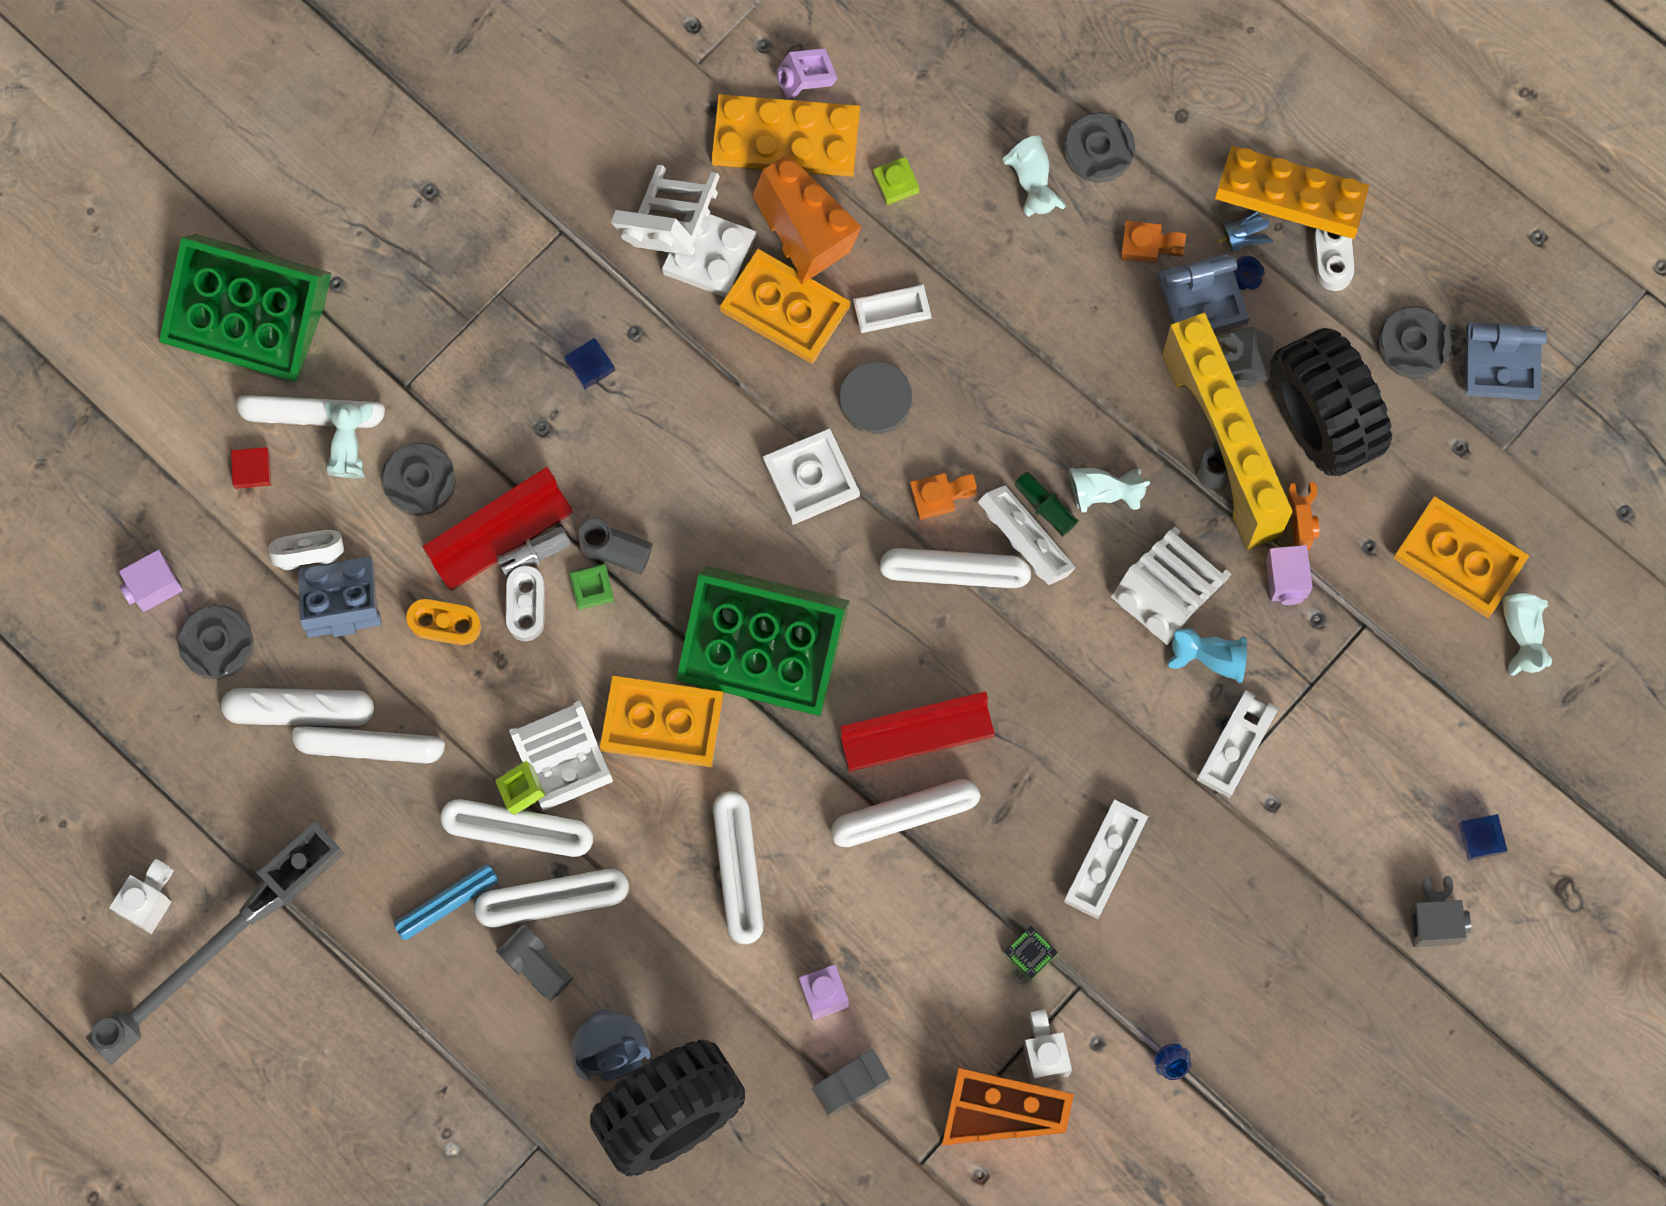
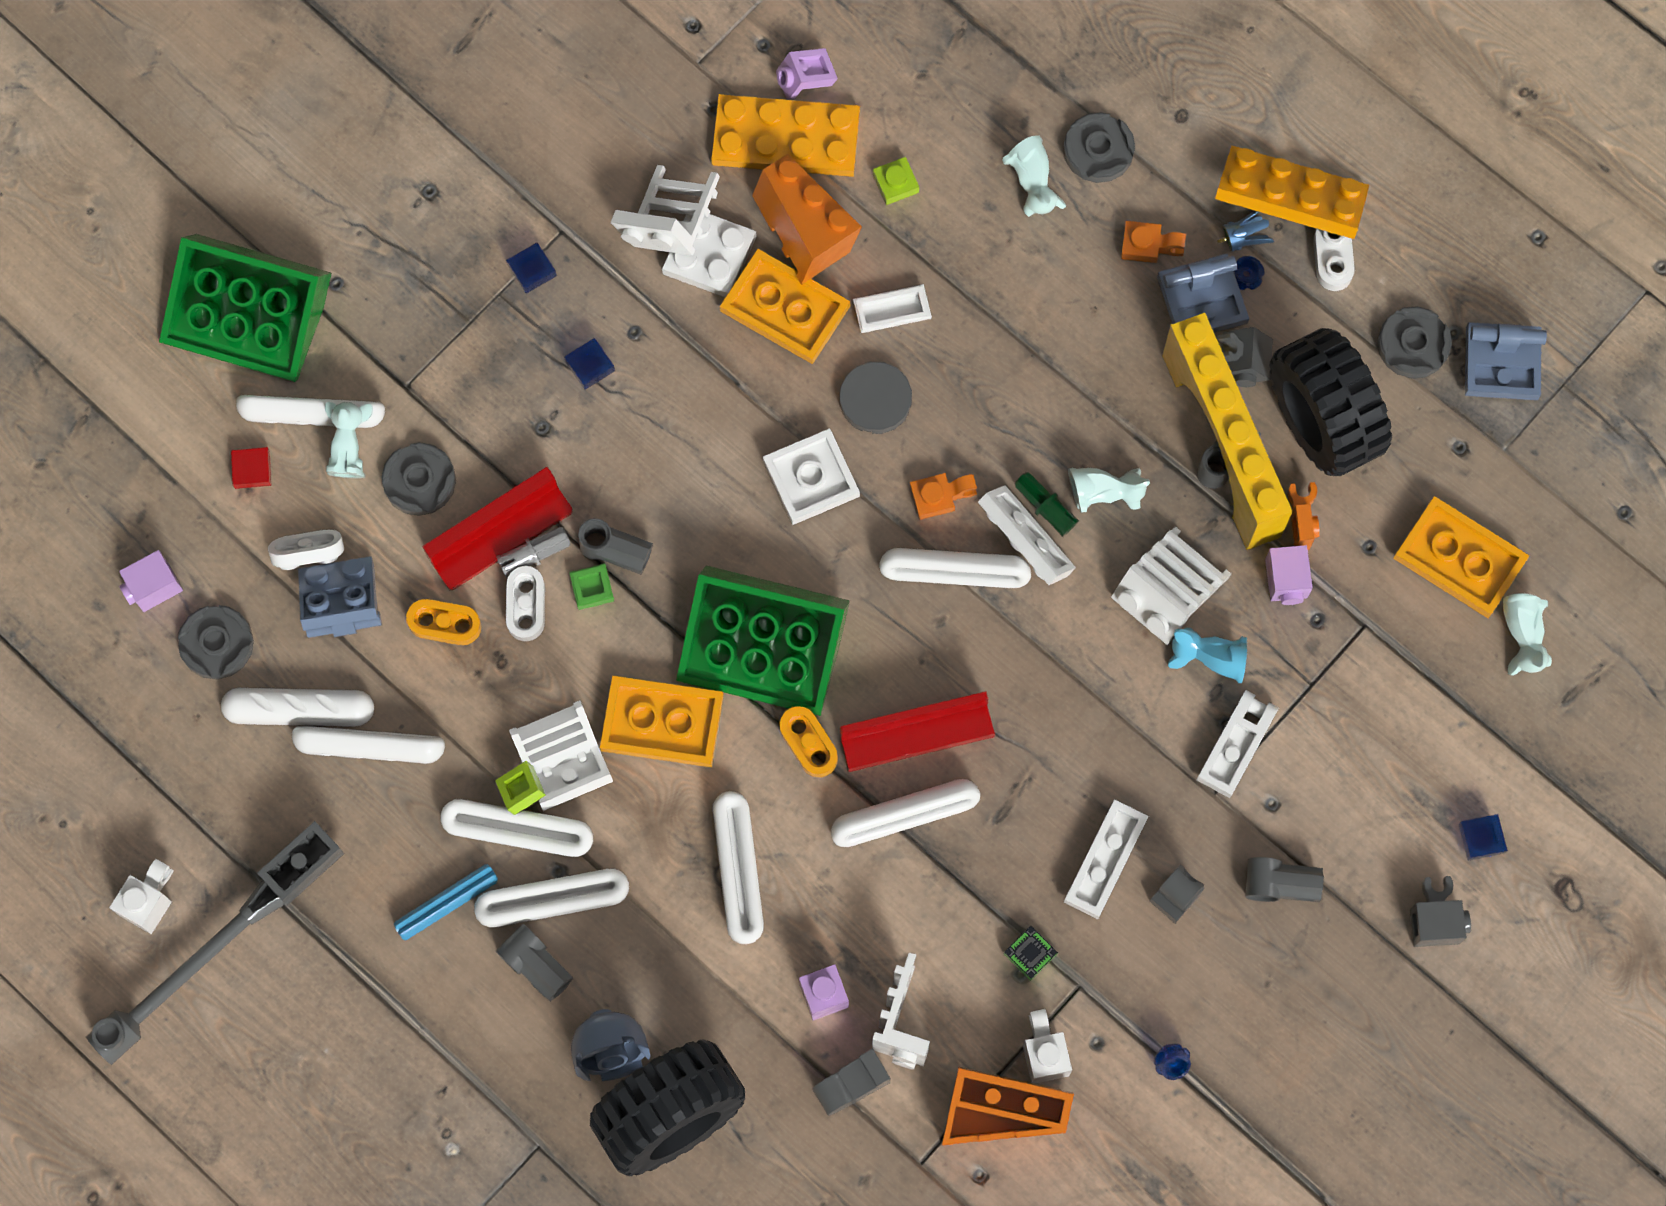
(531, 268): none -> clear blue plate
(808, 743): none -> light orange plate
(904, 1048): none -> white plate
(1177, 894): none -> dark grey leg
(1271, 880): none -> dark grey piece

